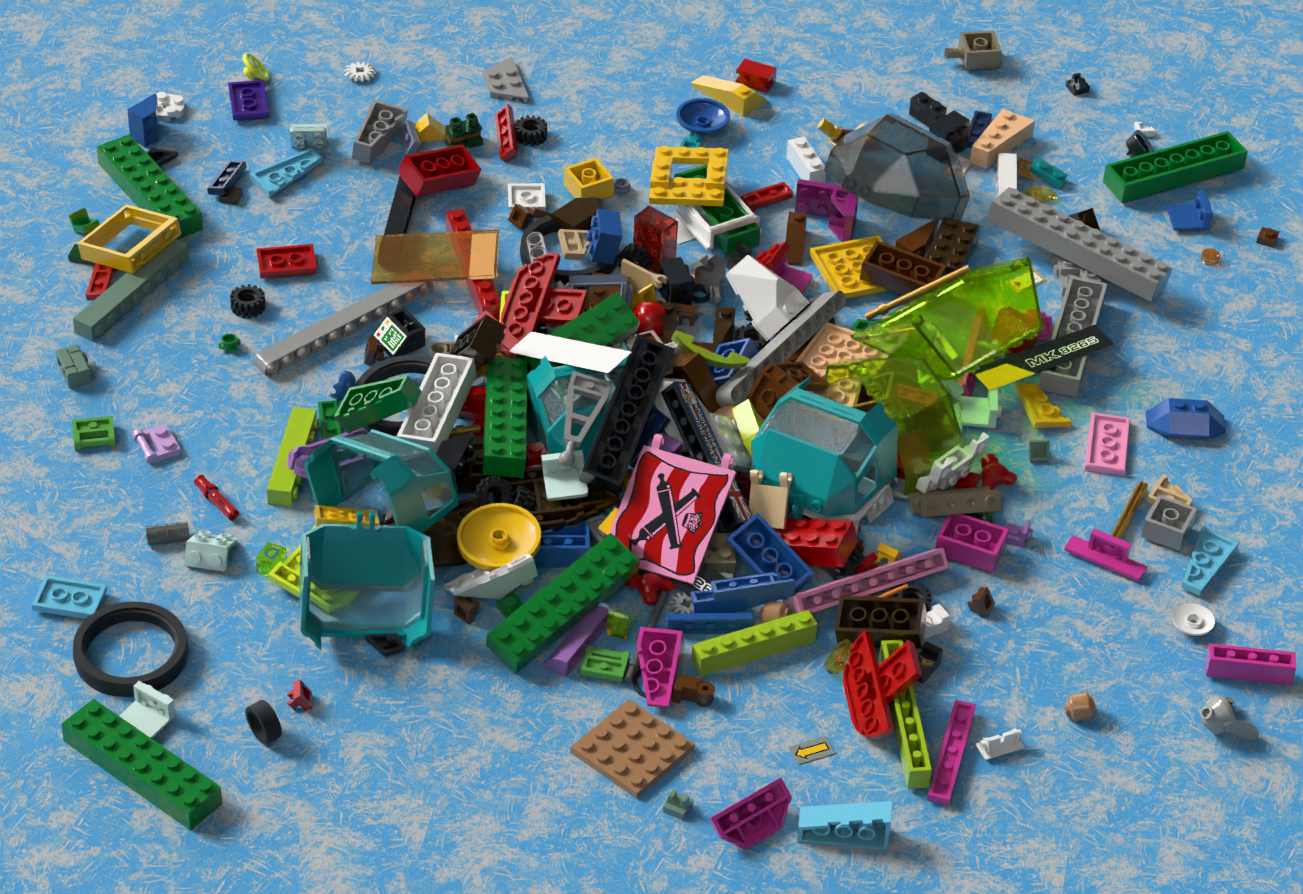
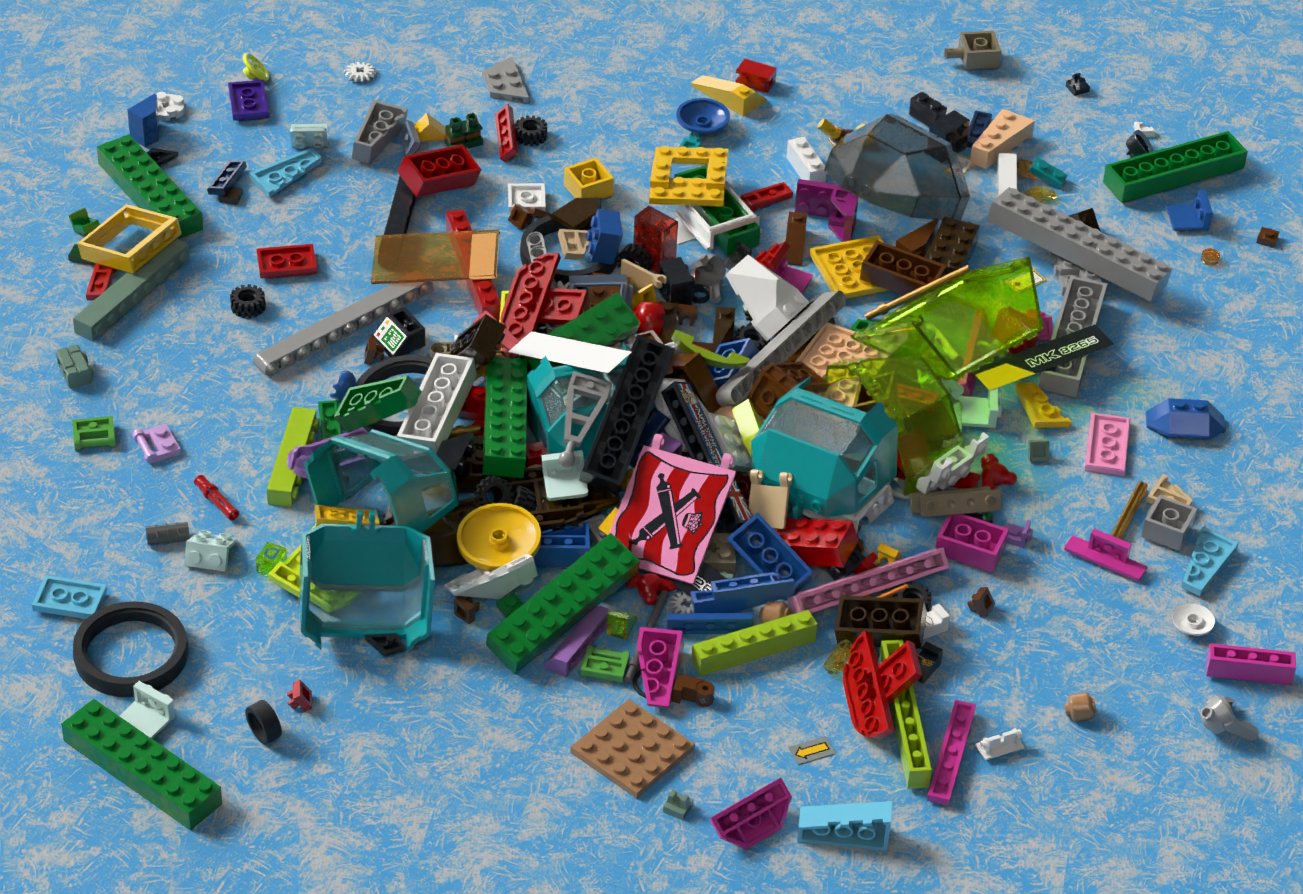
(229, 342): green plate -> none
(622, 186): sand blue plate -> none

